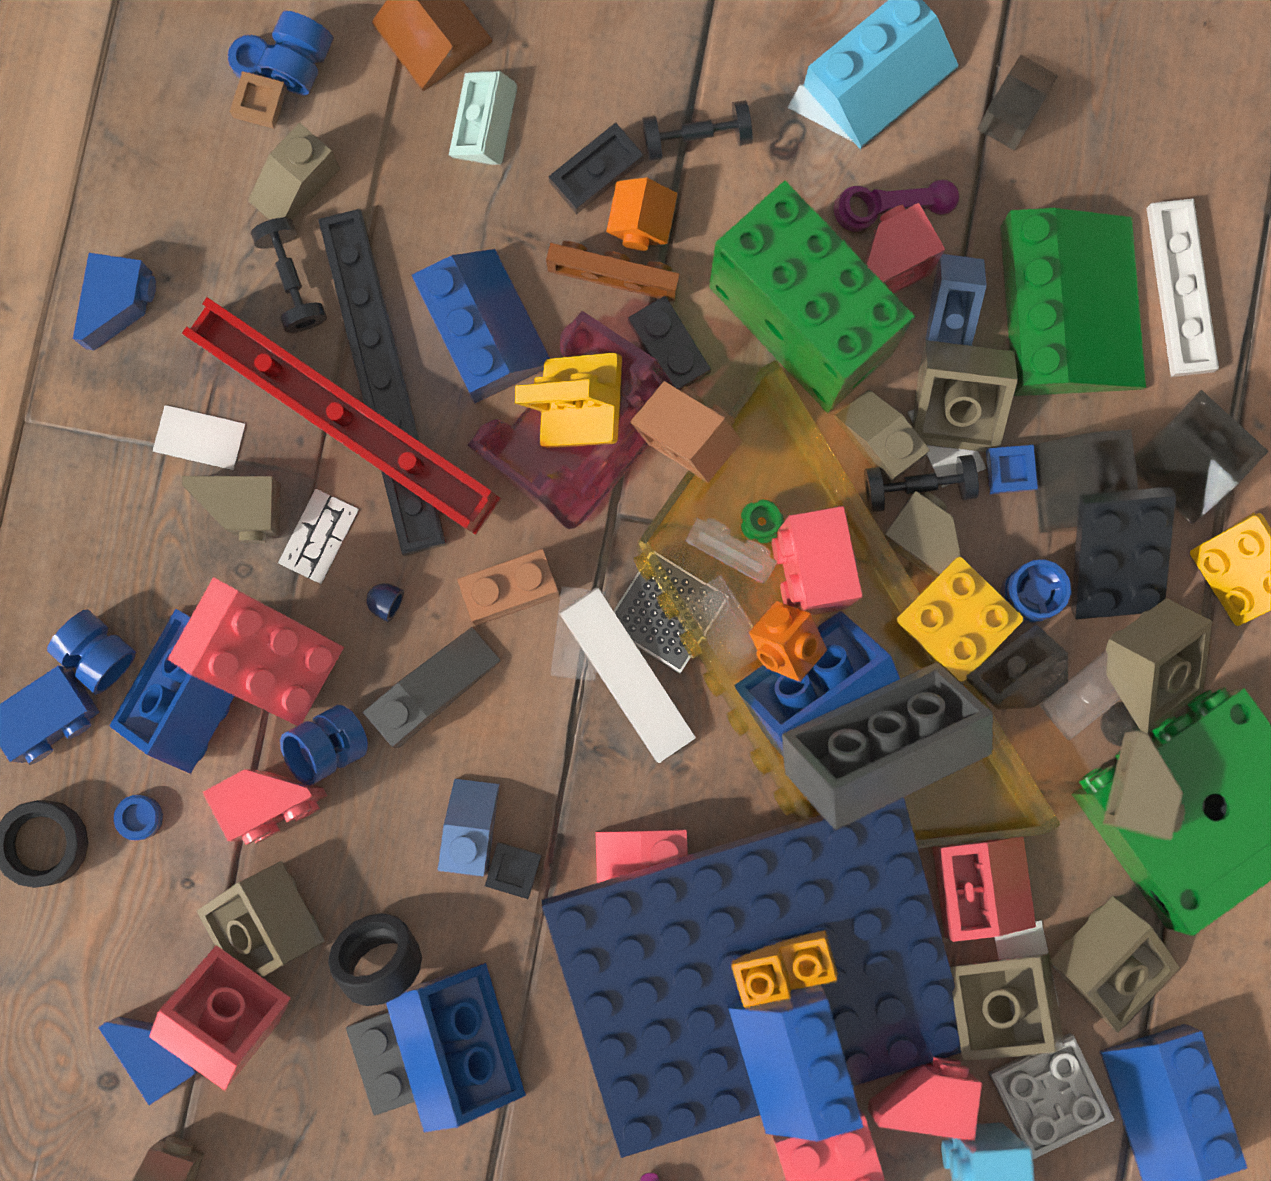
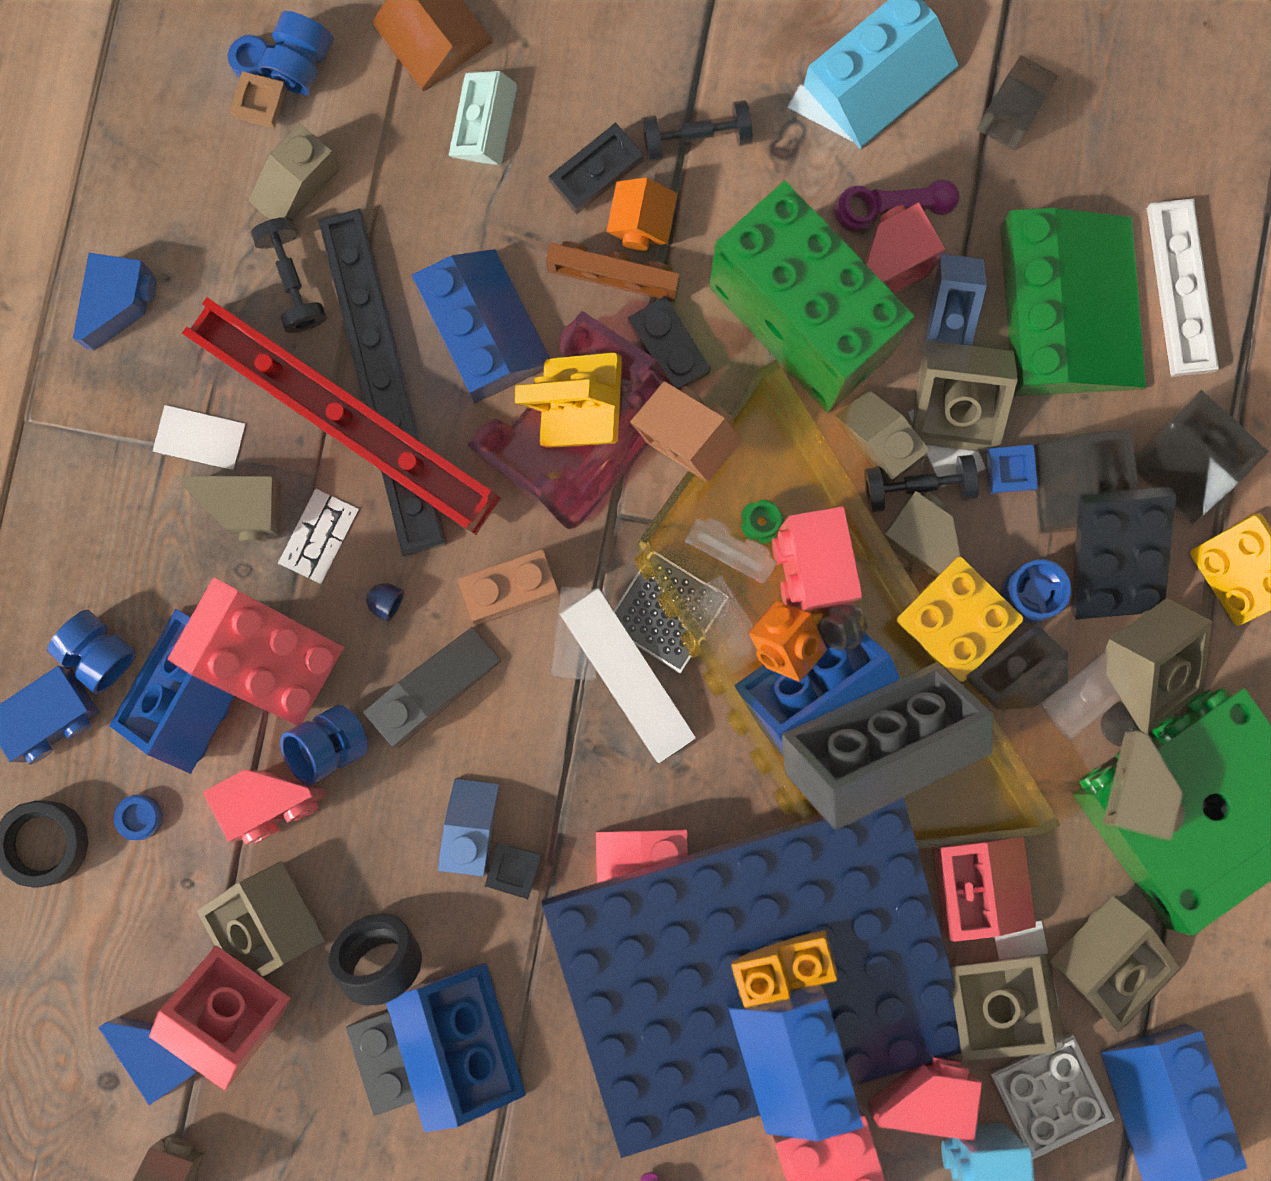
(844, 627): none -> clear smoke plate

